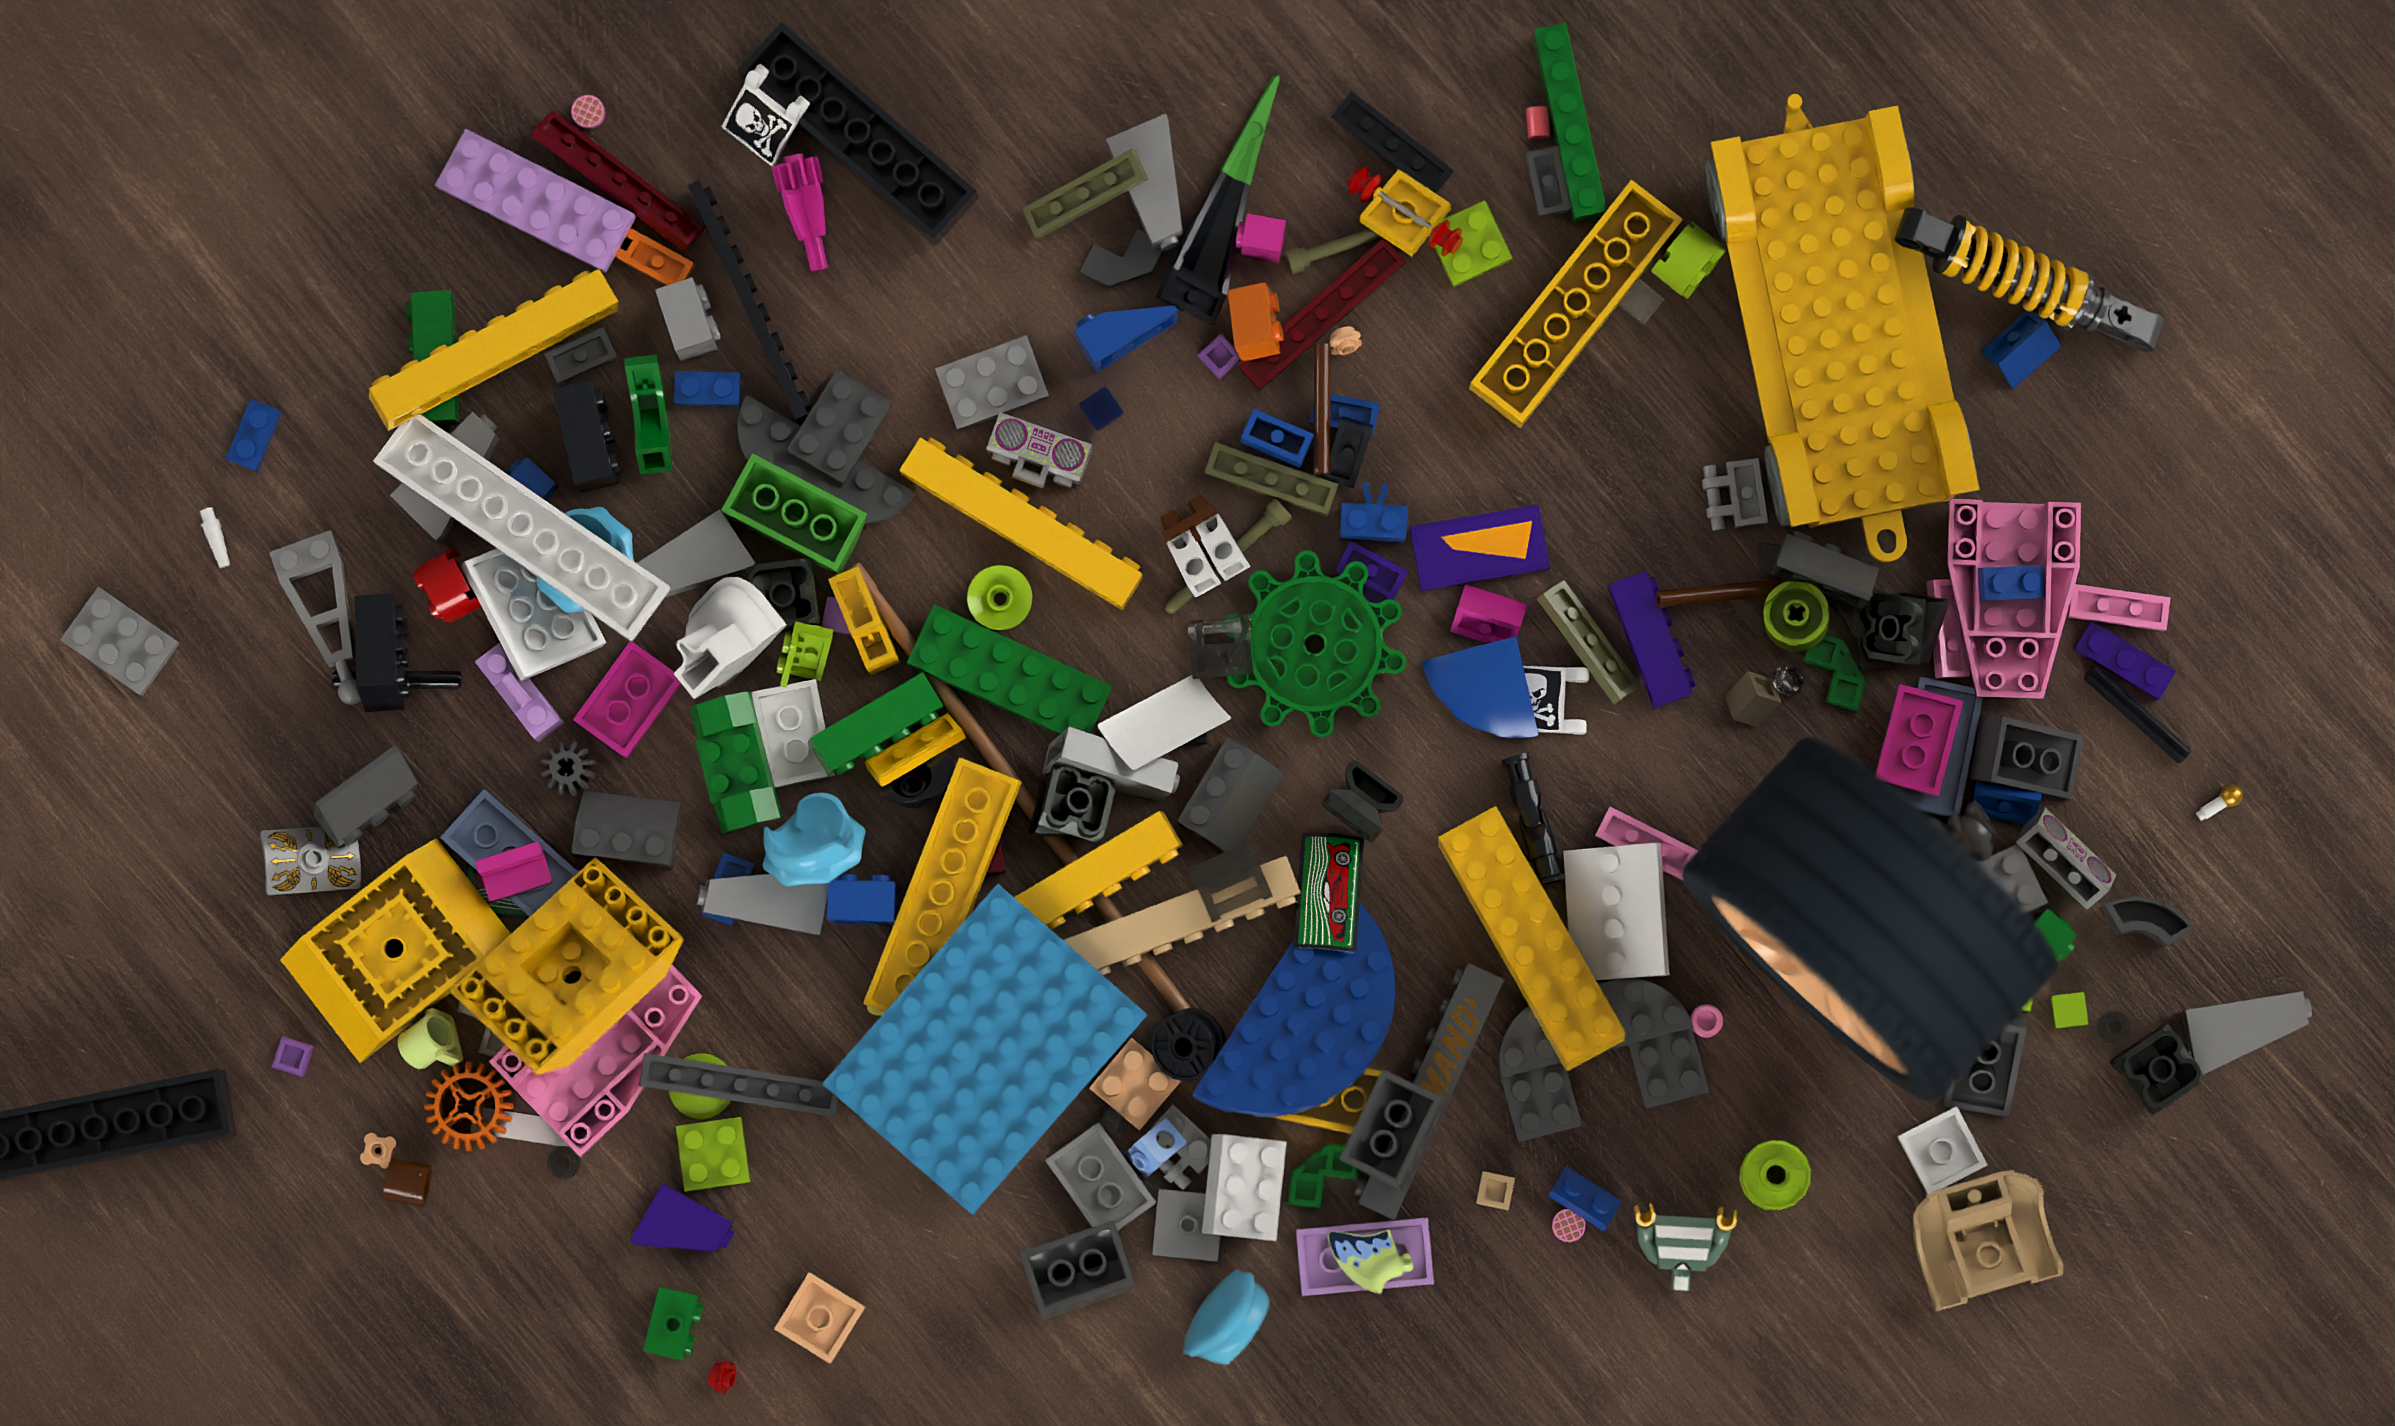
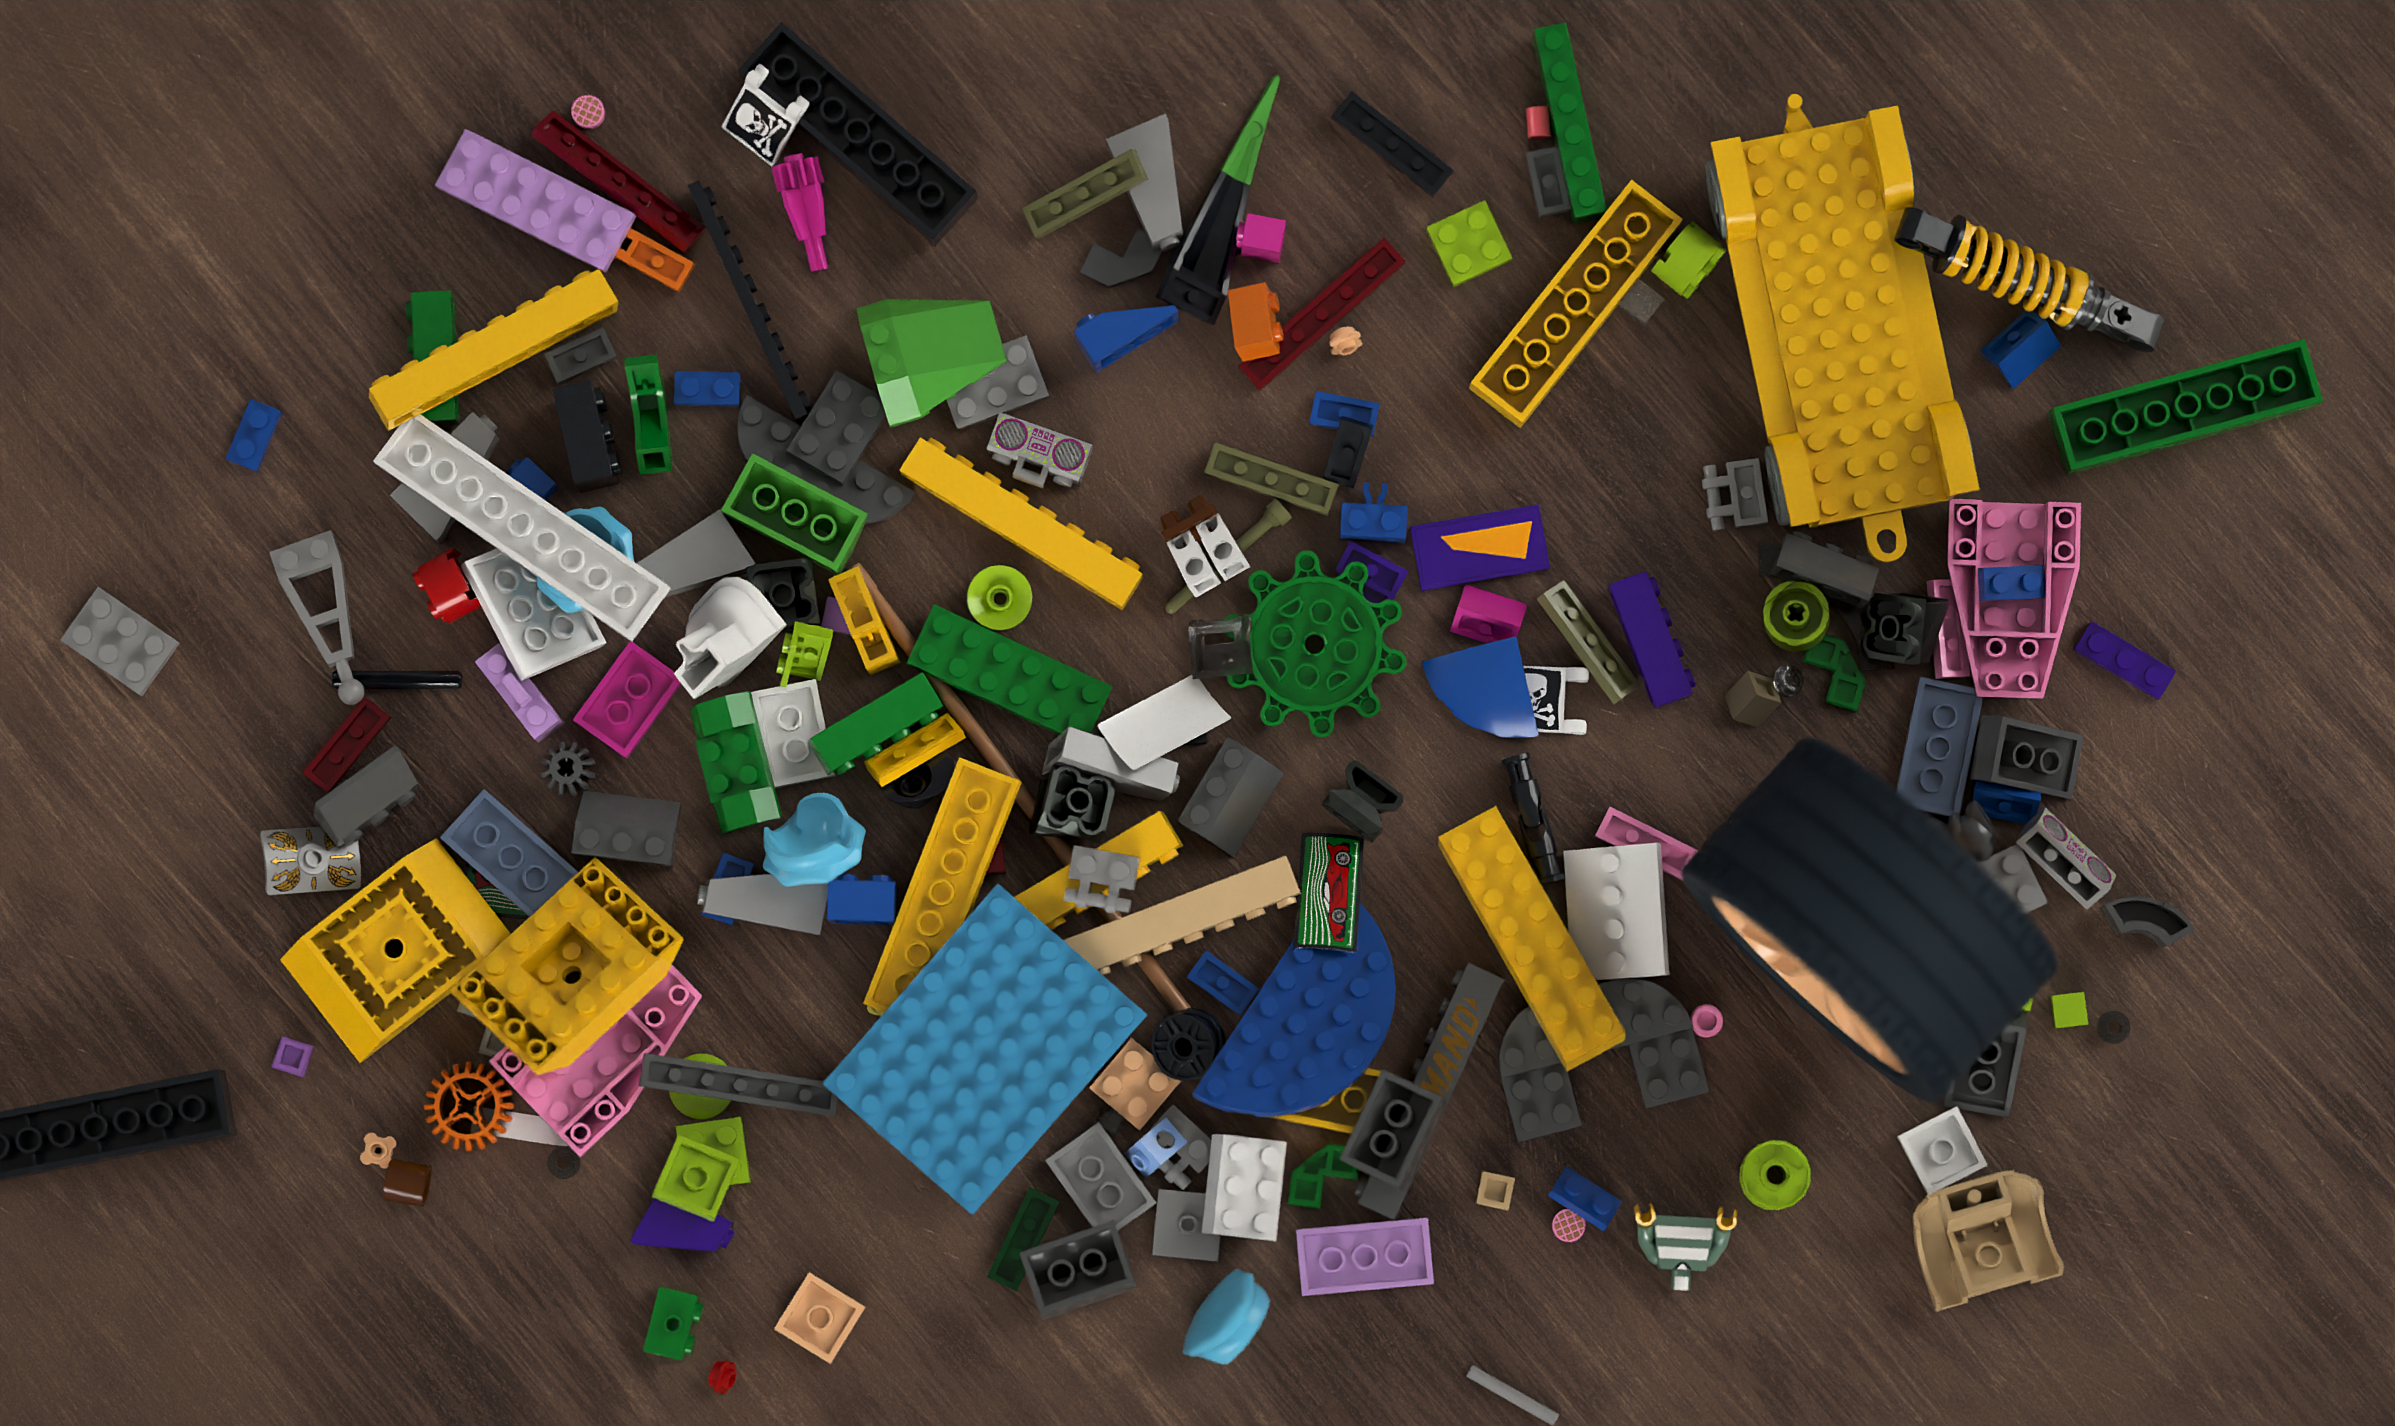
(215, 536): white animal -> none
(346, 745): none -> dark red plate
(381, 652): black brick -> none
(431, 1040): yellowish green piece -> none
(514, 871): dark pink panel -> none
(686, 318): light grey brick -> none
(696, 1178): none -> lime plate
(928, 351): none -> bright green wedge
(1023, 1234): none -> dark green plate
(1101, 409): clear blue plate -> none
(1101, 868): none -> light grey plate
(1219, 356): medium lavender tile -> none
(1222, 983): none -> blue plate
(1226, 872): clear smoke plate -> none
(1277, 438): blue brick -> none
(1300, 258): olive piece -> none
(1322, 367): reddish brown piece -> none
(1369, 1258): yellowish green arm -> none
(1405, 212): yellow plate -> none
(1512, 1395): none -> light grey bar
(1716, 593): reddish brown piece -> none
(1918, 740): dark pink plate -> none
(2056, 931): green brick -> none
(2119, 607): bright pink plate -> none
(2137, 714): black axle -> none
(2159, 1068): pearl dark grey piece -> none
(2185, 407): none -> green brick
(2229, 797): piece -> none
(2233, 1029): light grey slope -> none

